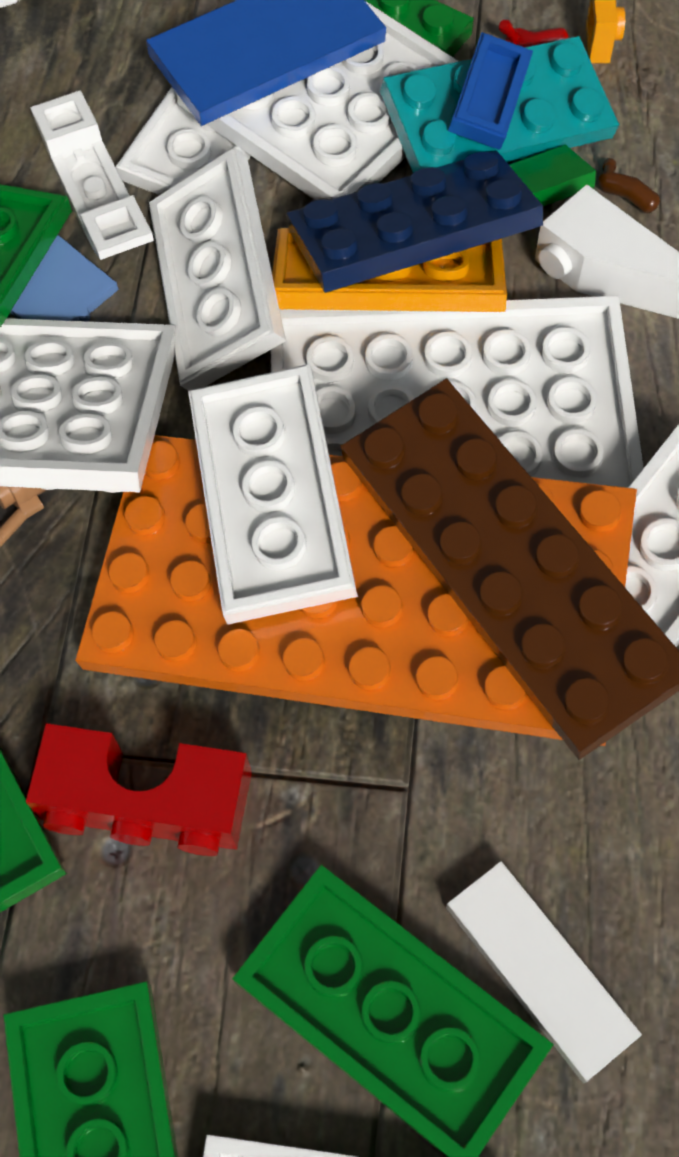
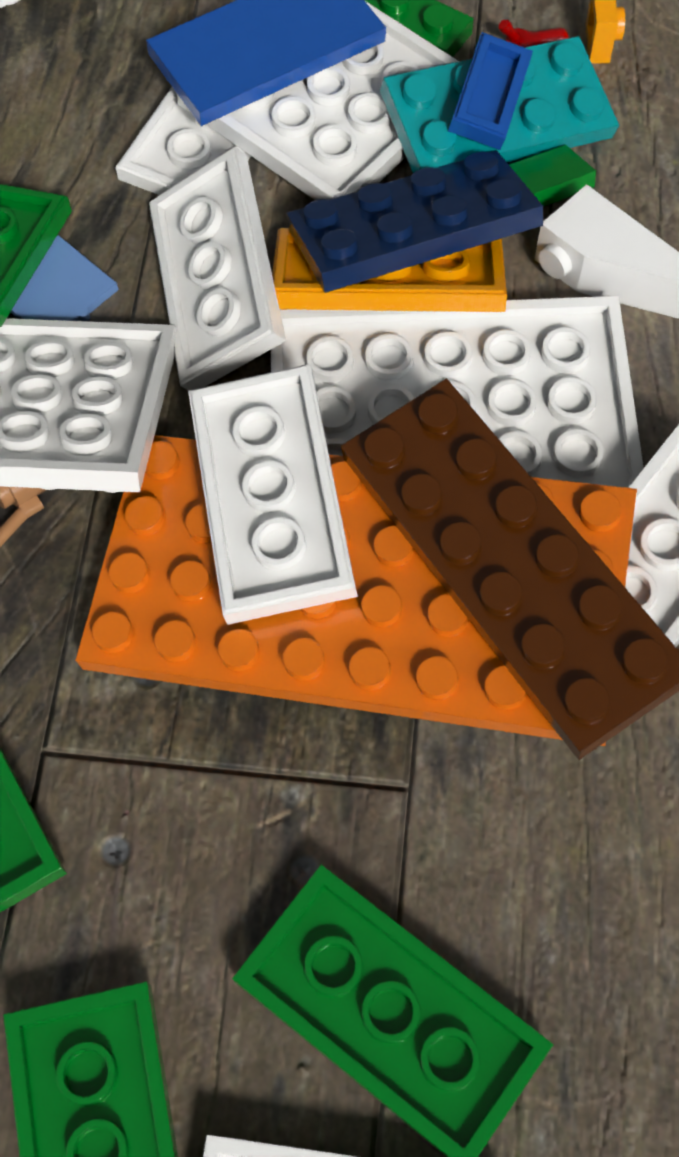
(89, 176): white slope -> none
(196, 805): red arch -> none
(543, 972): white tile -> none
(627, 187): reddish brown piece -> none

